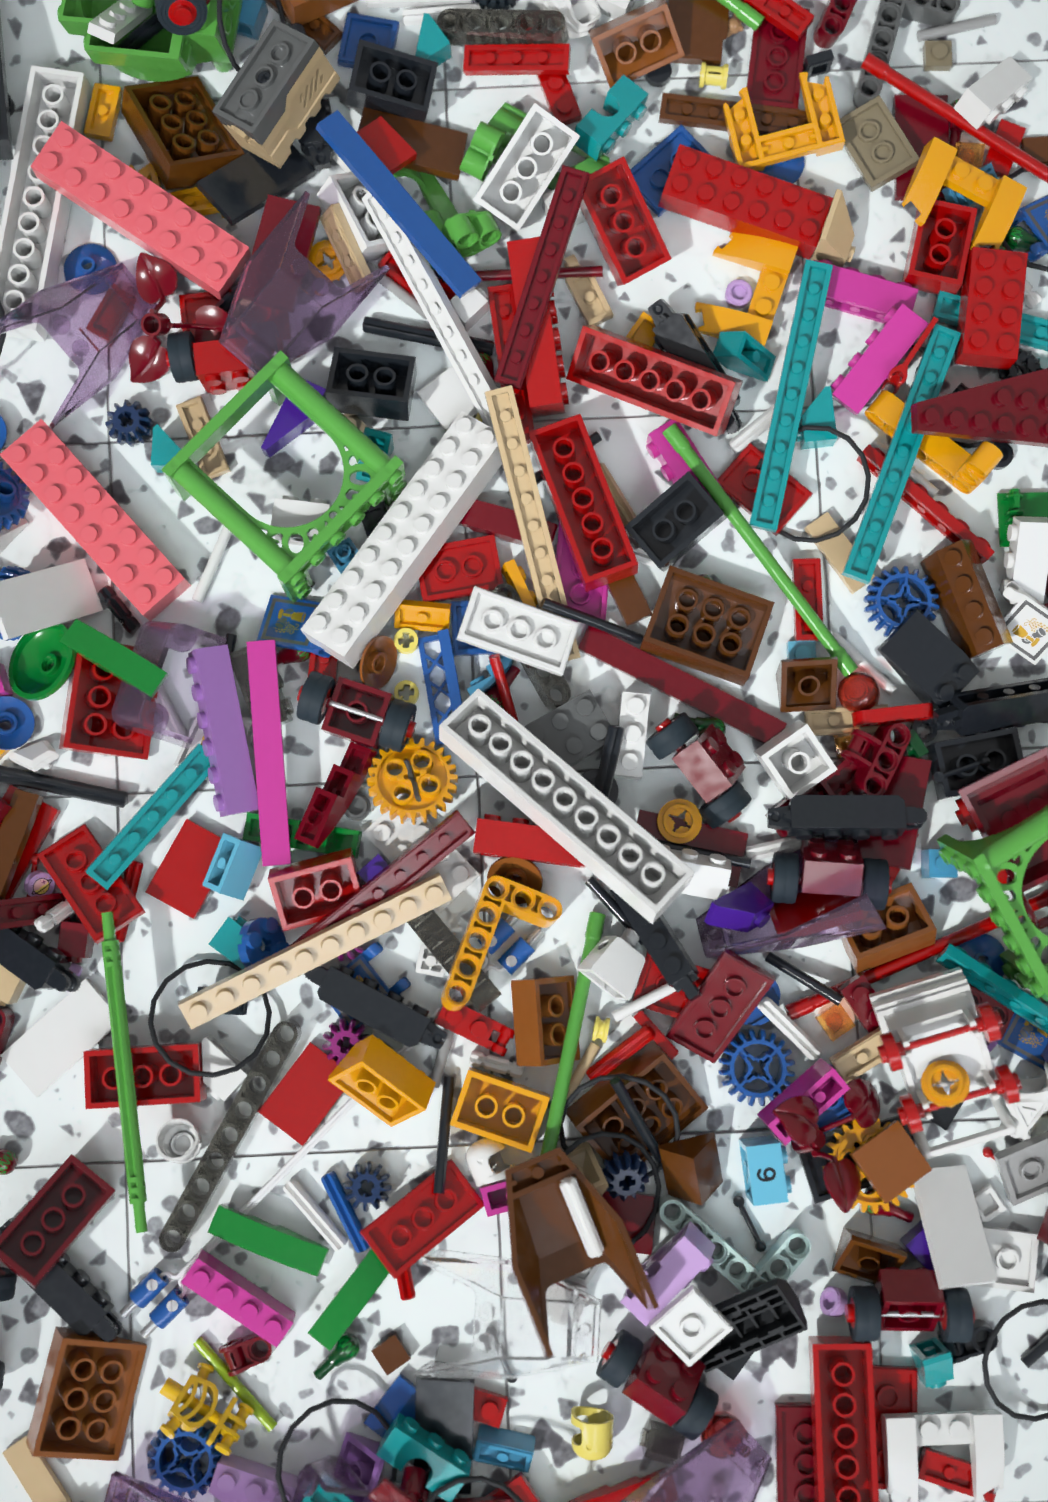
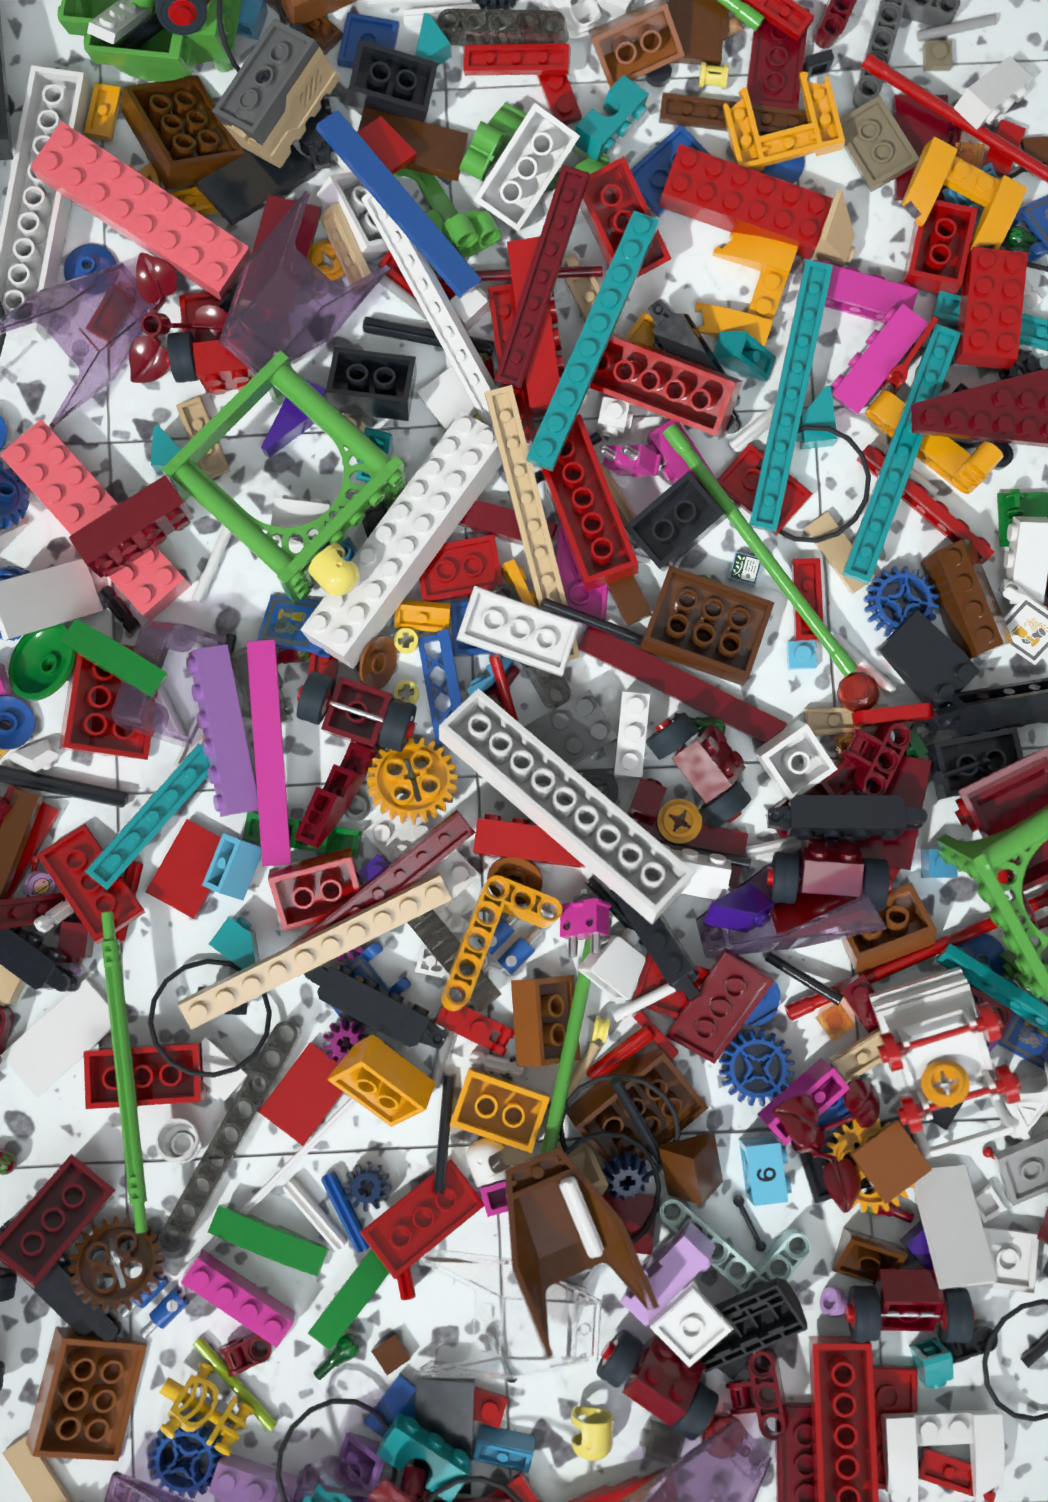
(91, 1273): none -> reddish brown gear
(122, 416): dark blue gear -> none
(132, 527): none -> dark red brick
(254, 933): blue plate -> none
(332, 572): none -> light yellow helmet
(583, 921): none -> dark pink piece
(593, 341): none -> teal plate
(609, 759): black axle -> none
(614, 417): none -> white brick
(630, 460): none -> dark pink piece
(647, 801): none -> dark red brick
(738, 294): lavender tile -> none
(744, 569): none -> tile
(748, 1397): none -> dark red piece
(789, 1029): white axle -> none
(807, 684): reddish brown slope -> none

